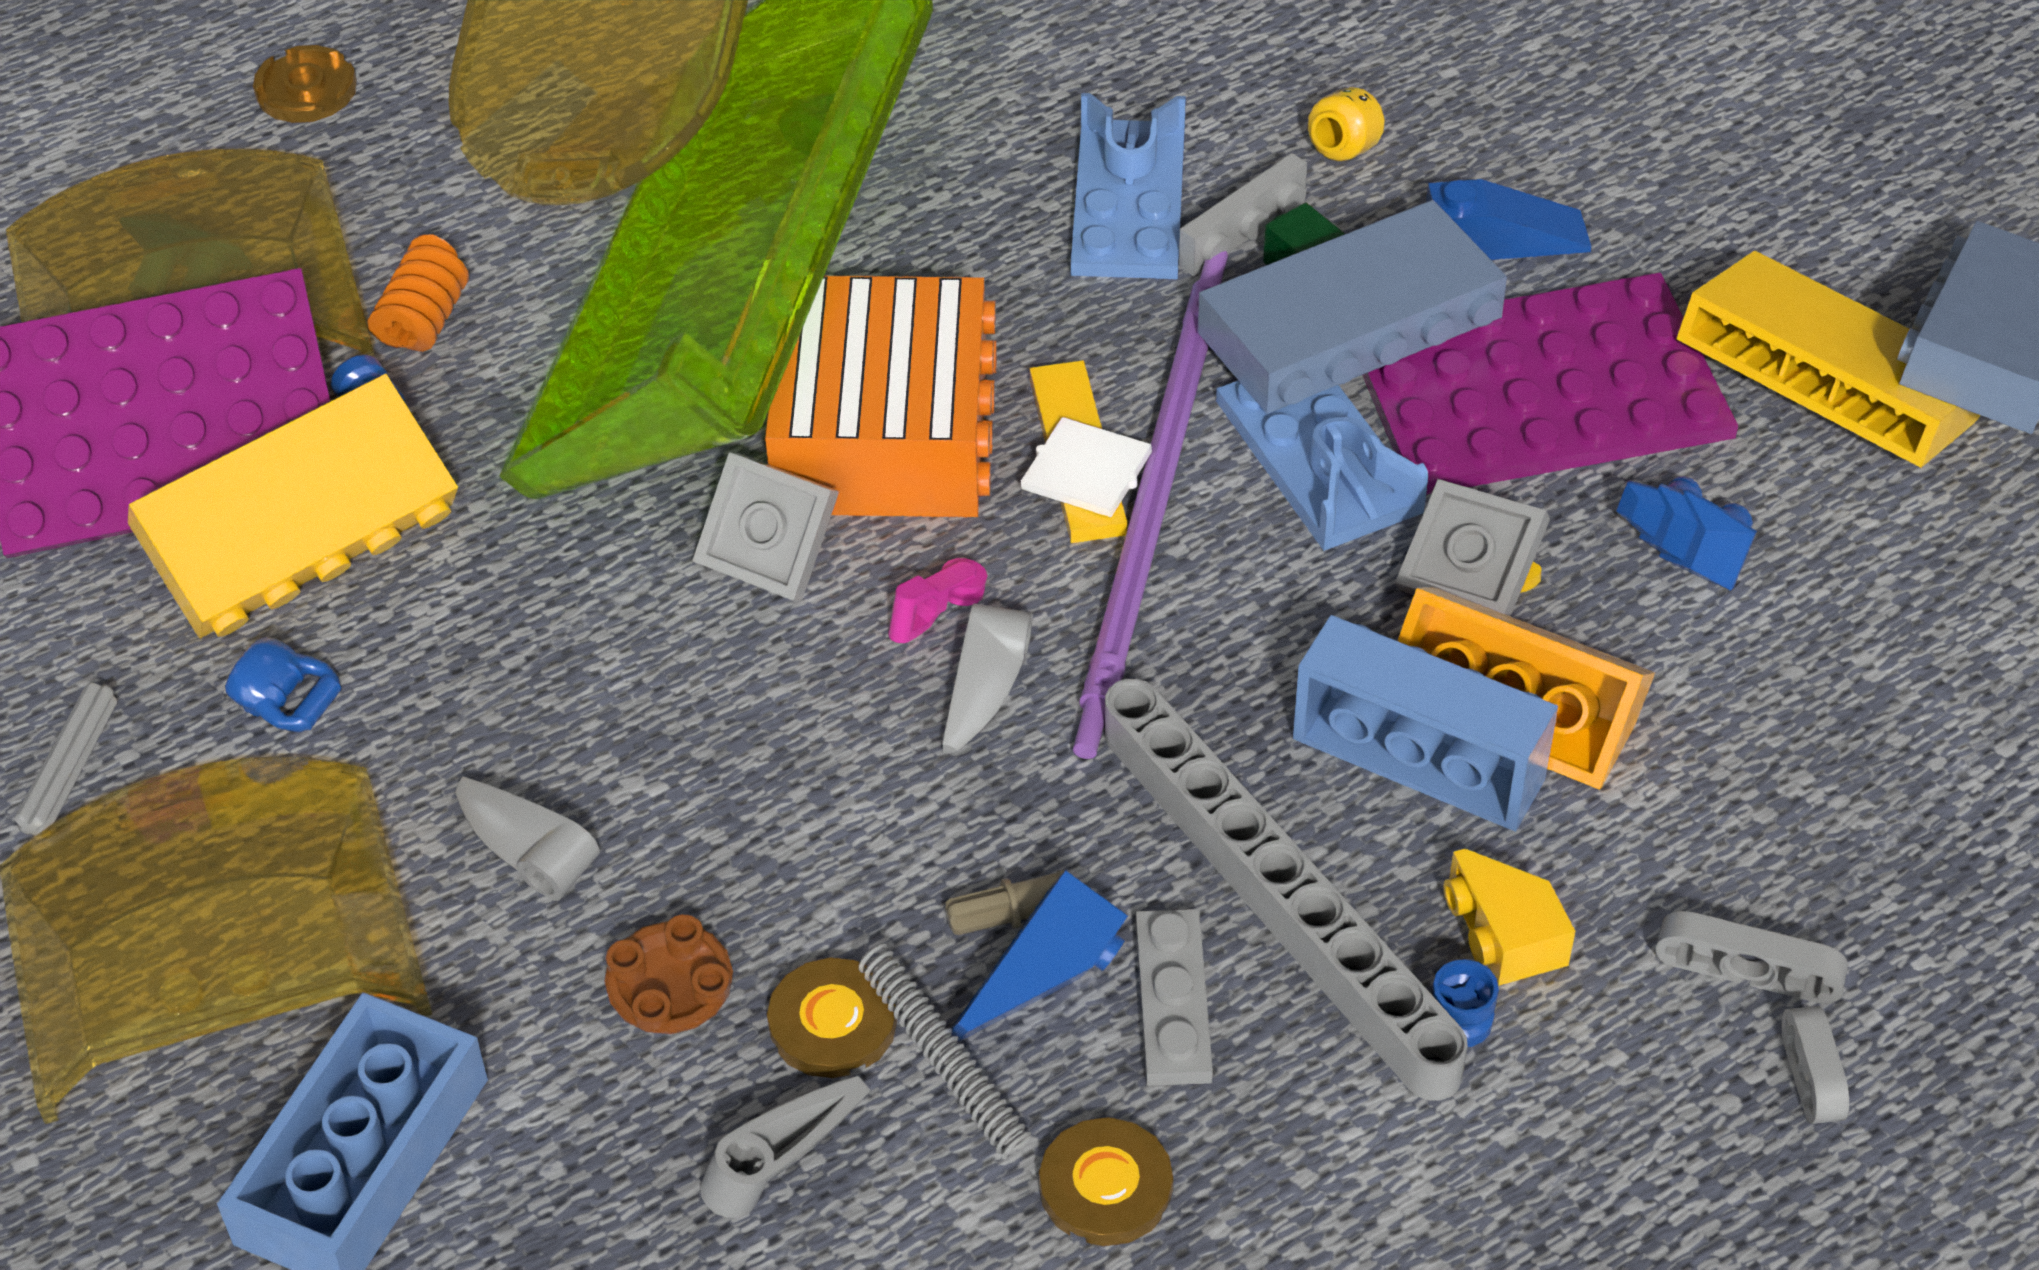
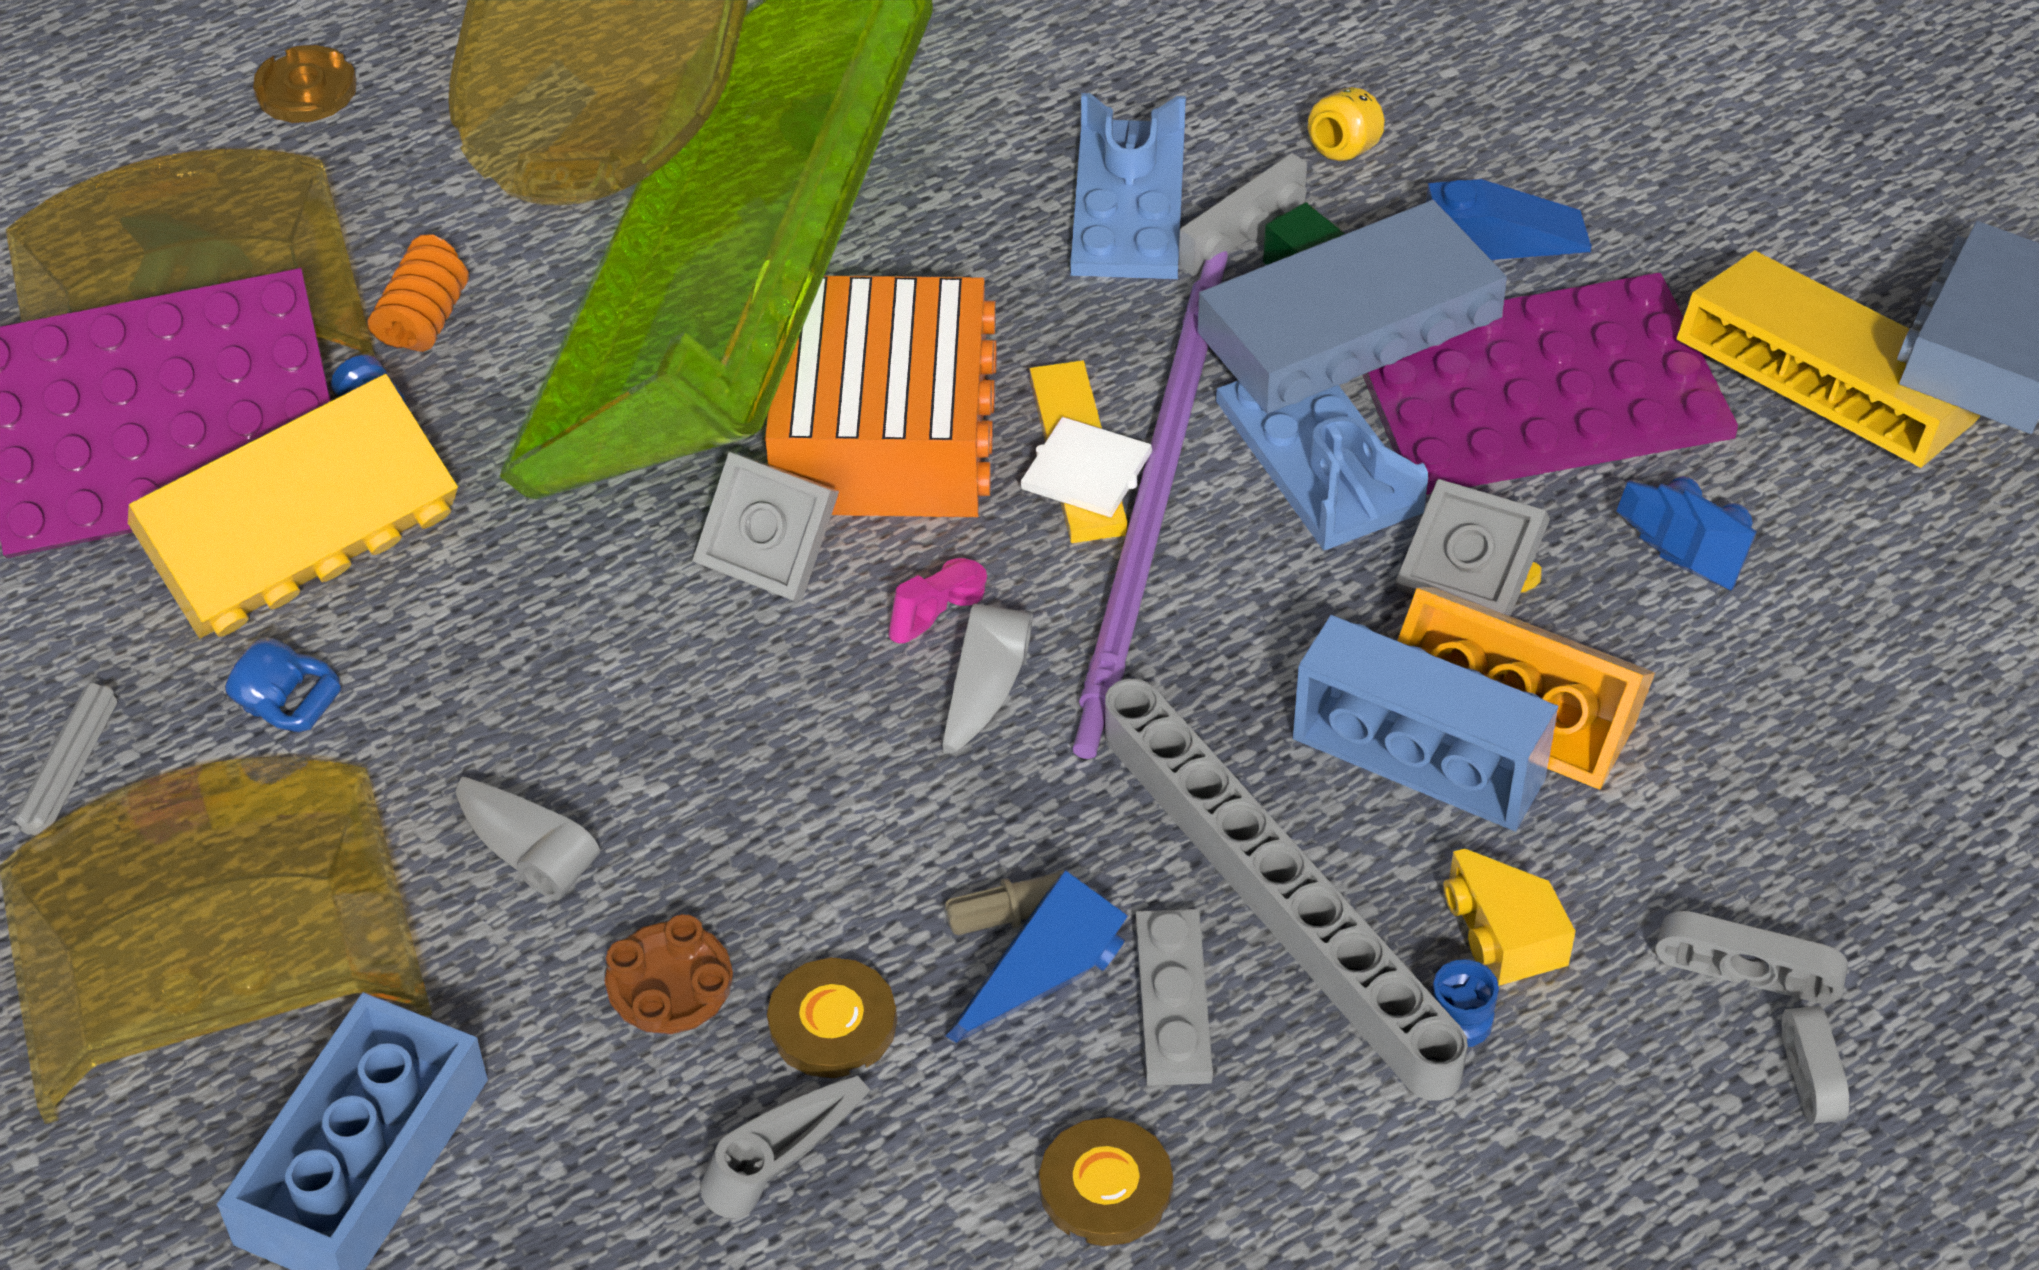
(964, 1071): light grey piece -> none

